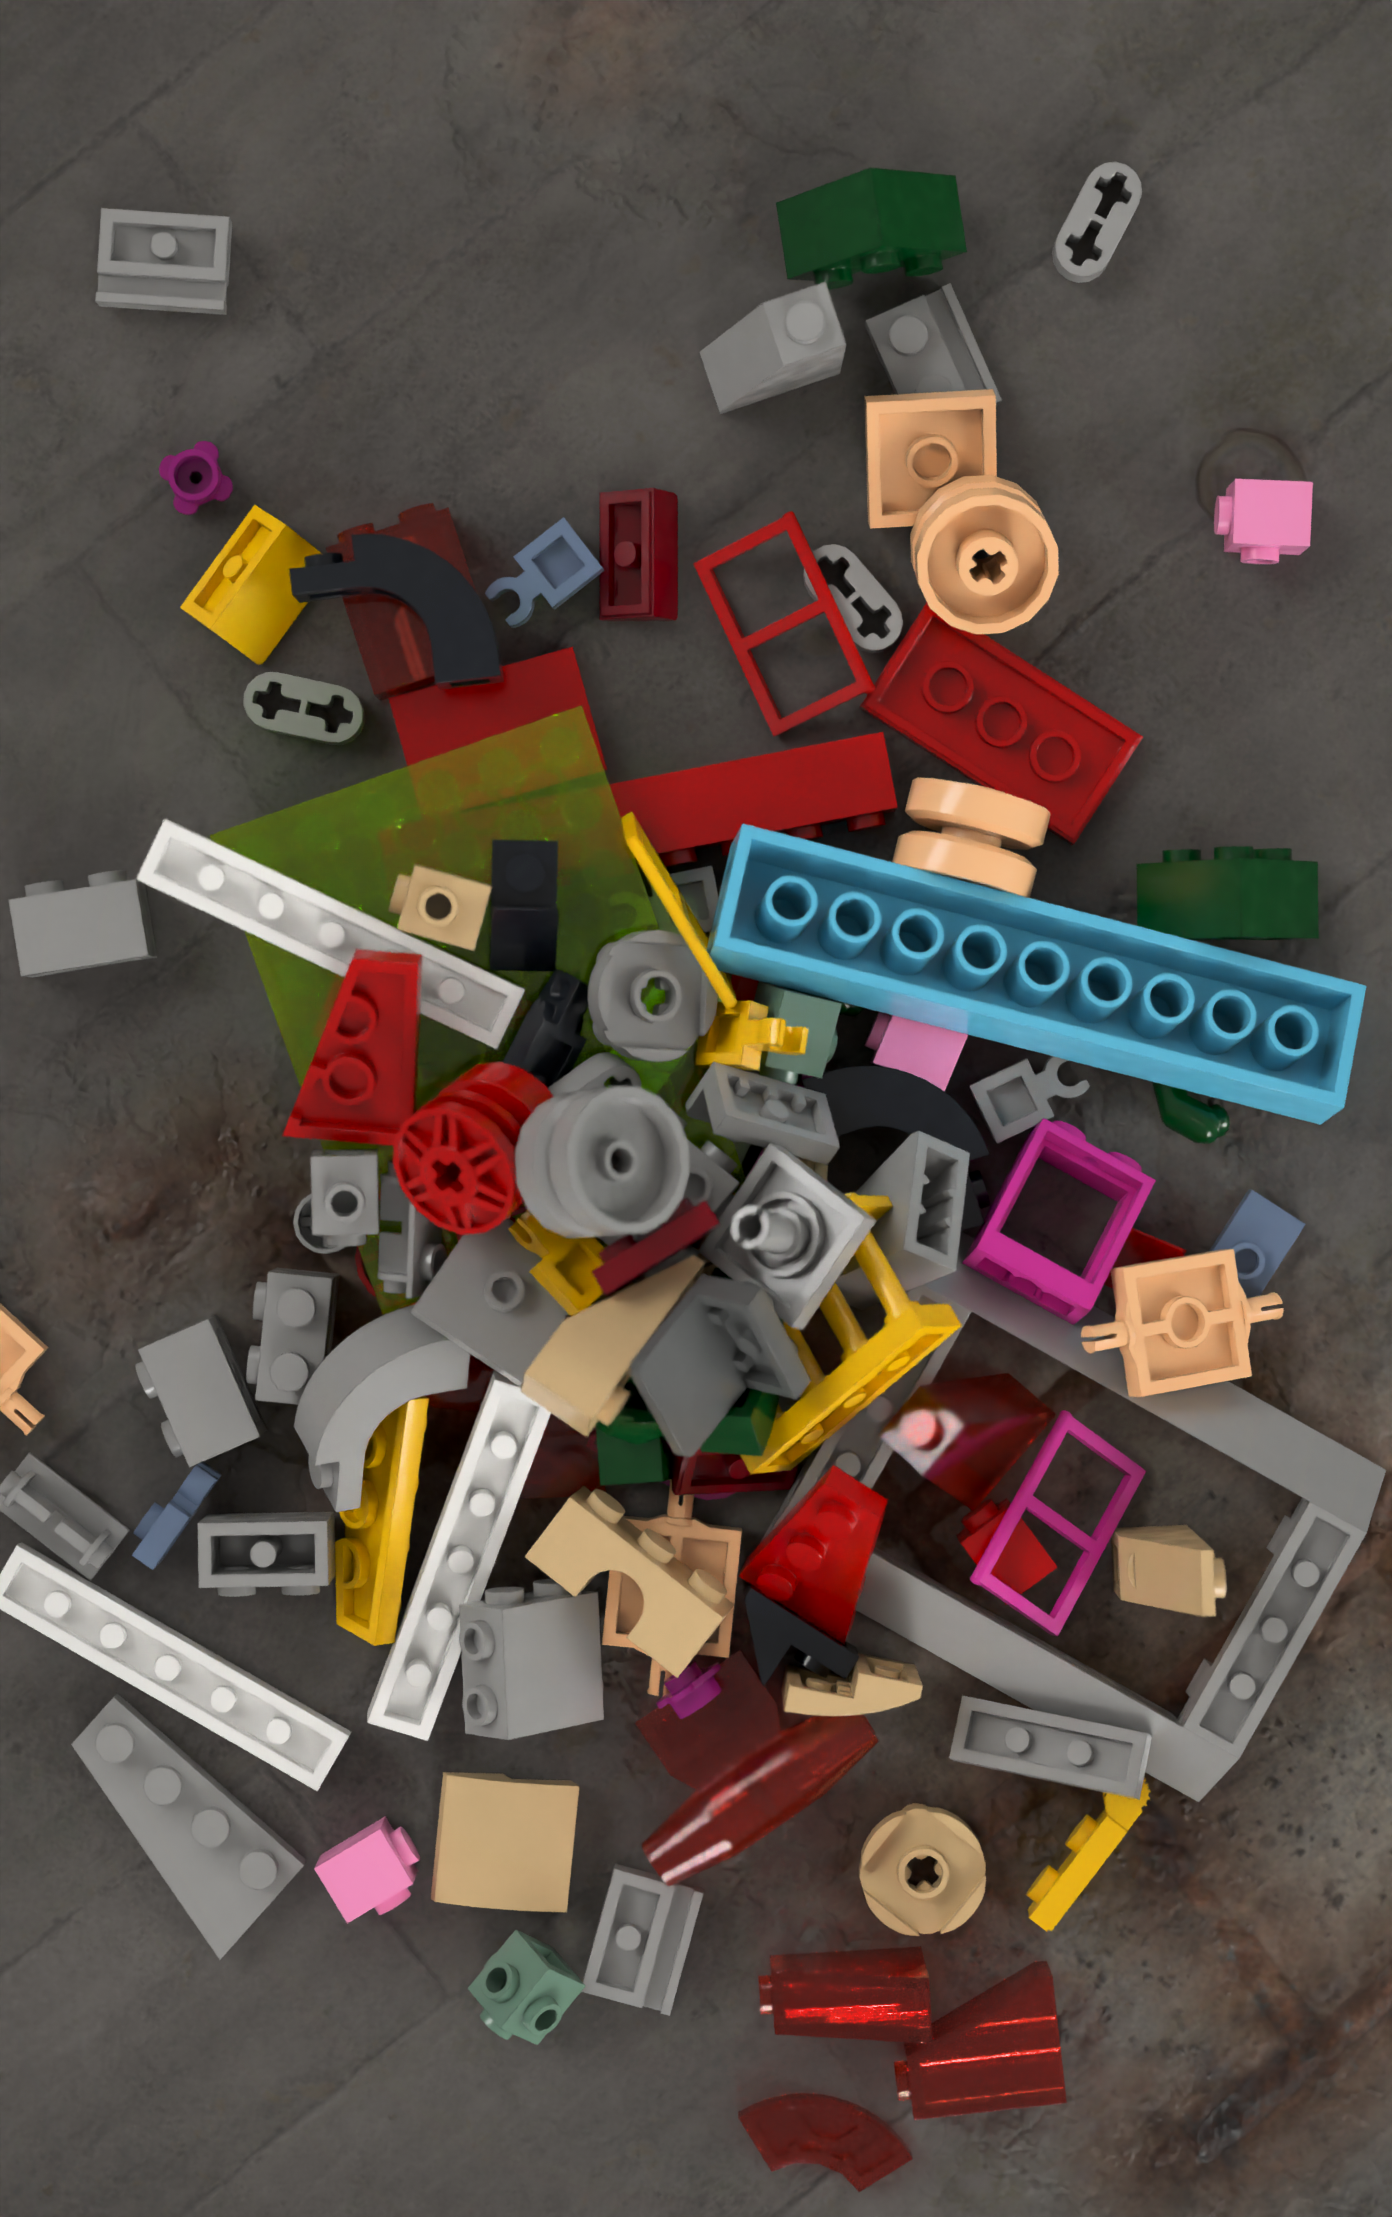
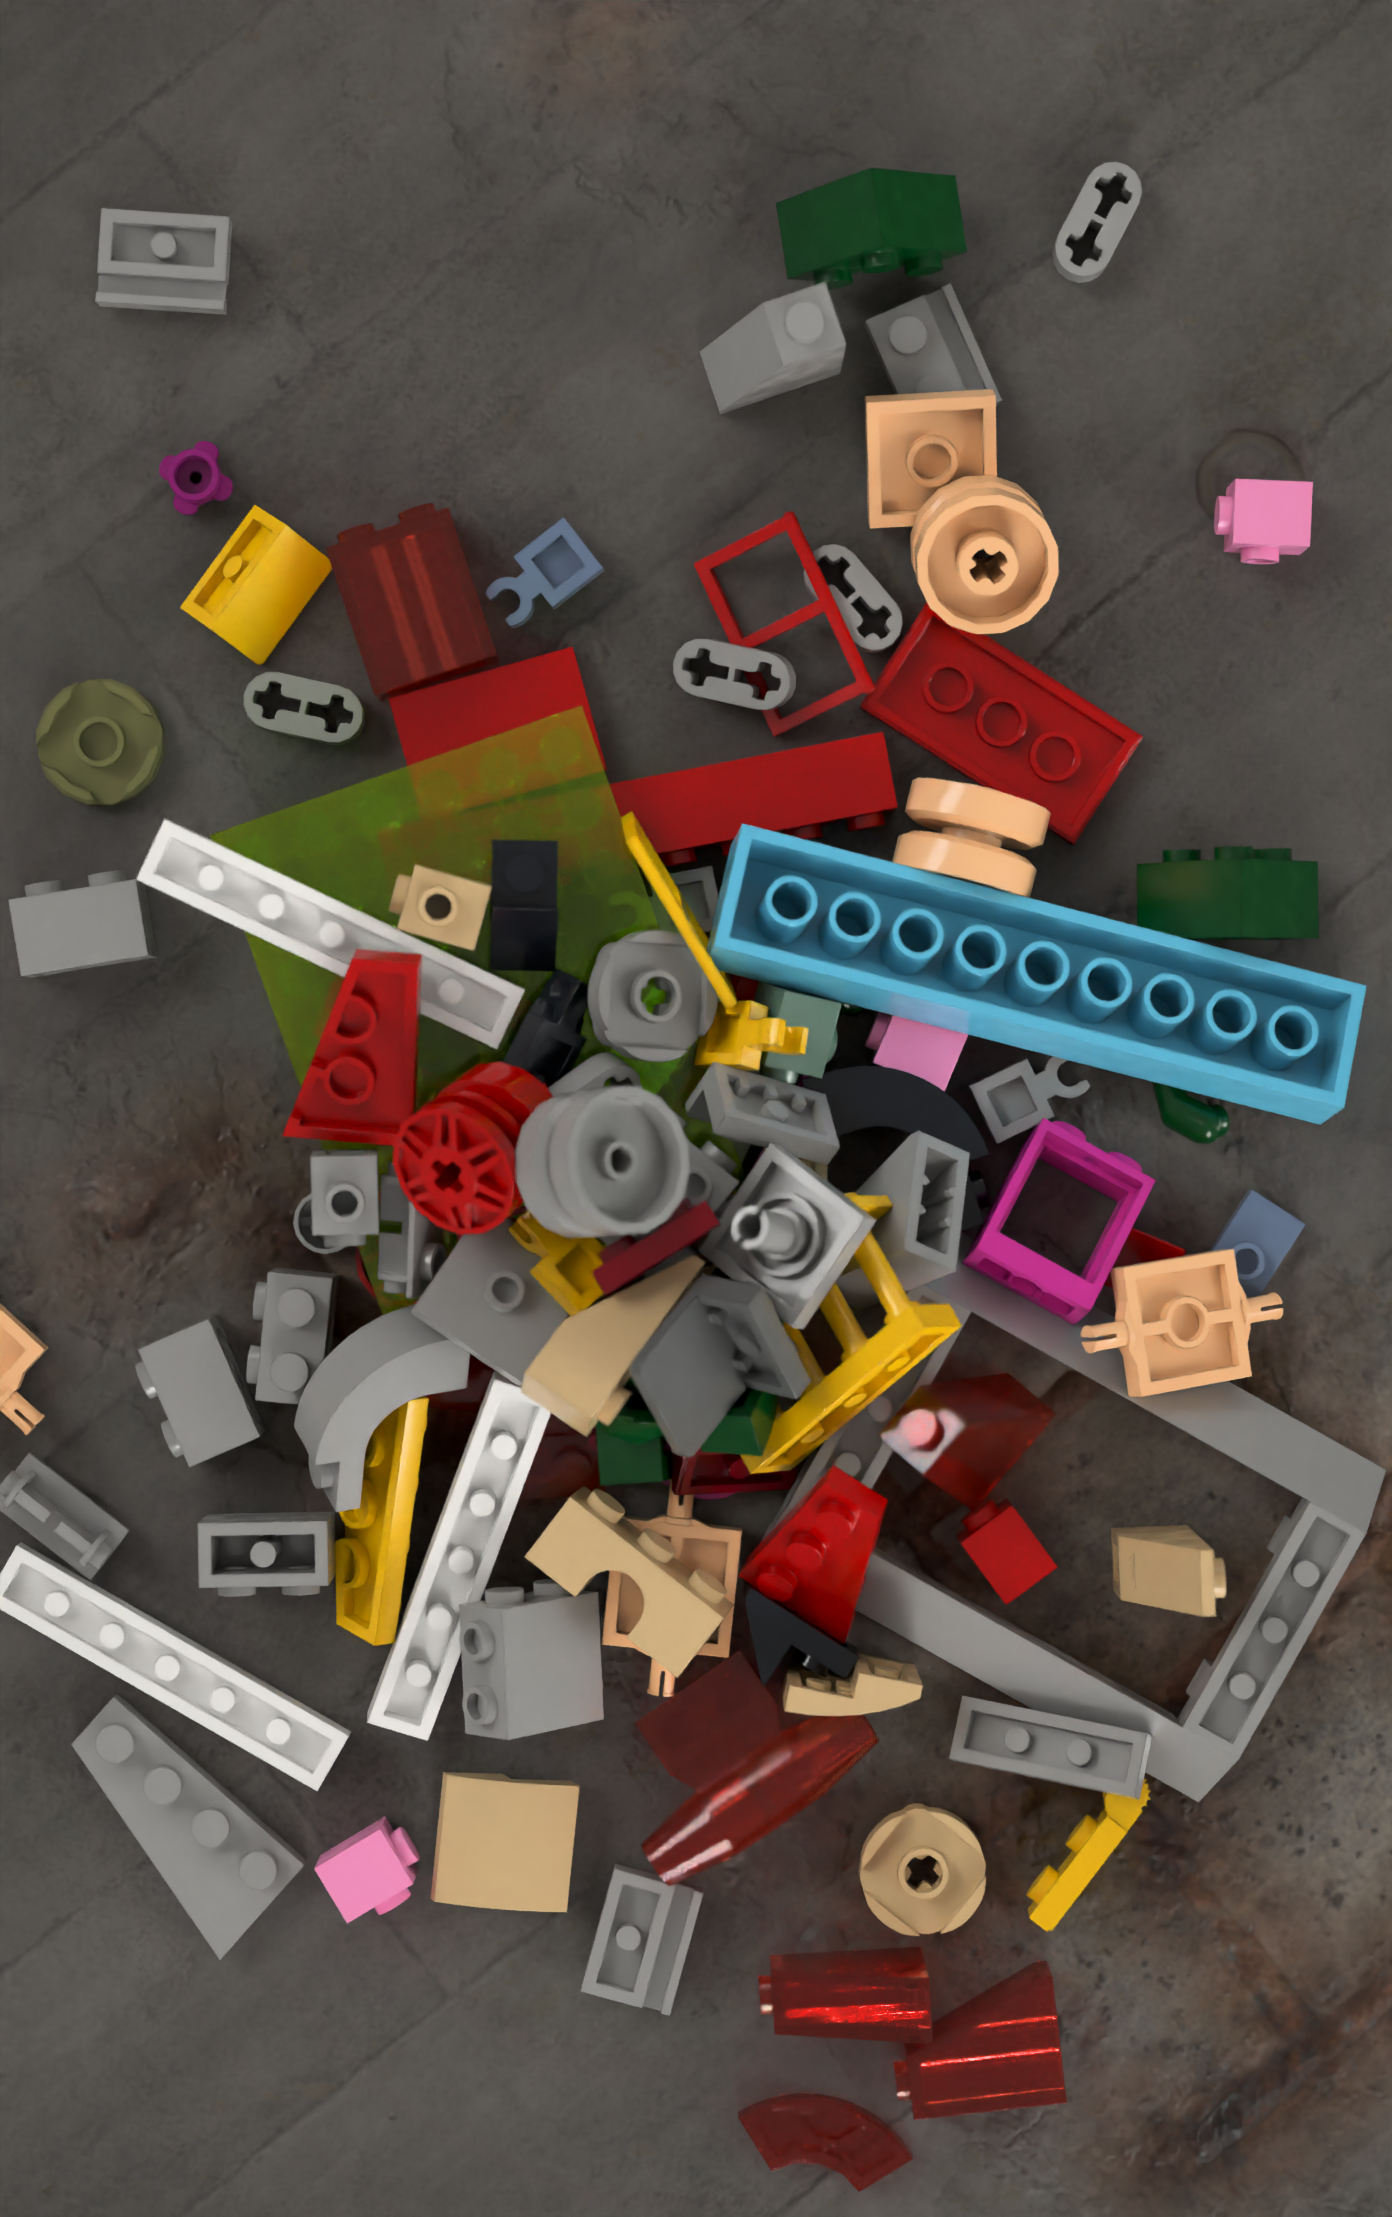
(100, 742): none -> olive tile
(163, 1526): sand blue plate -> none
(384, 565): black arch -> none
(525, 1988): sand green brick -> none
(638, 555): dark red slope -> none
(691, 1689): magenta plate -> none
(731, 689): none -> light grey beam
(1091, 1546): dark pink window -> none

